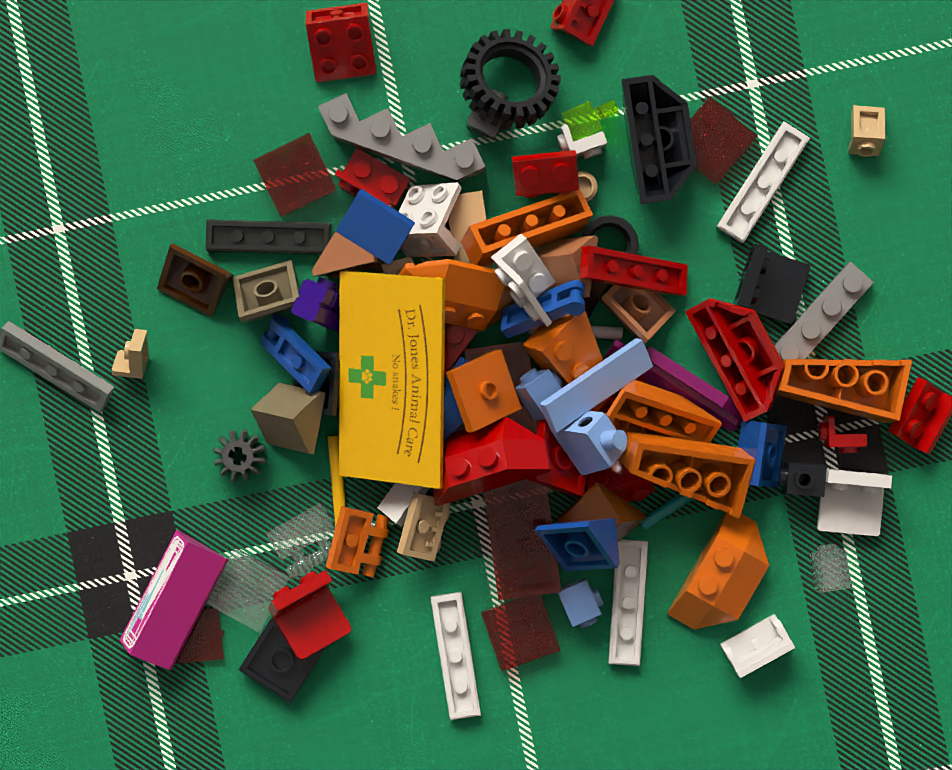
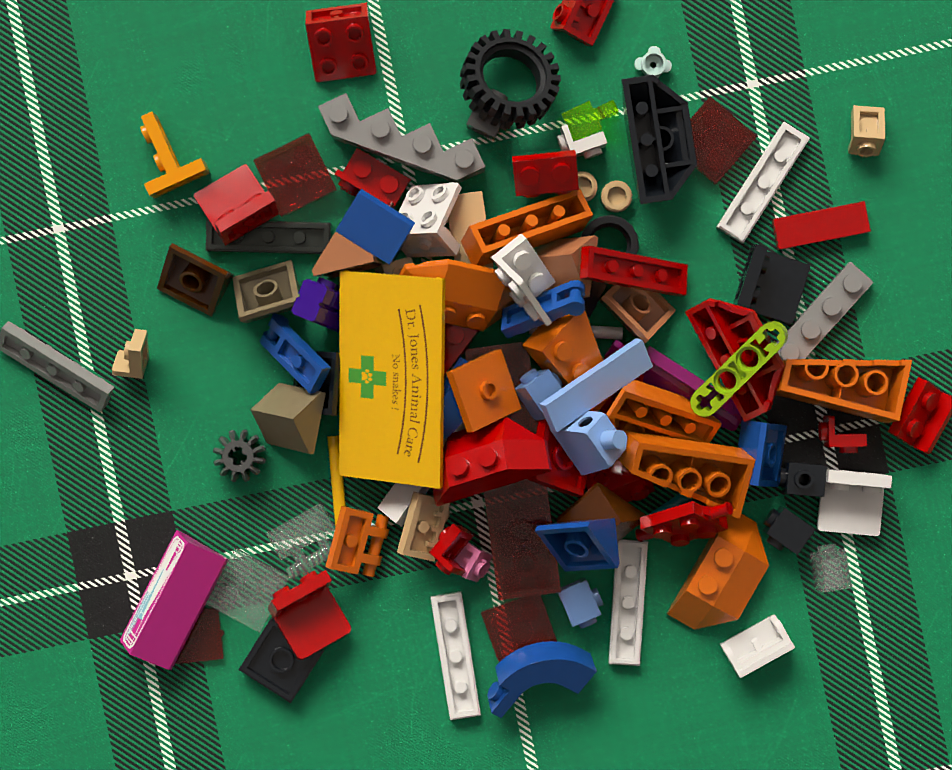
(167, 161): none -> light orange bracket
(236, 204): none -> bracket
(450, 544): none -> red bracket
(474, 562): none -> bright pink bracket
(539, 664): none -> blue arch
(616, 196): none -> tan tile
(653, 55): none -> light aqua plate
(685, 523): none -> red plate
(739, 369): none -> lime beam
(786, 530): none -> black brick
(821, 225): none -> red tile

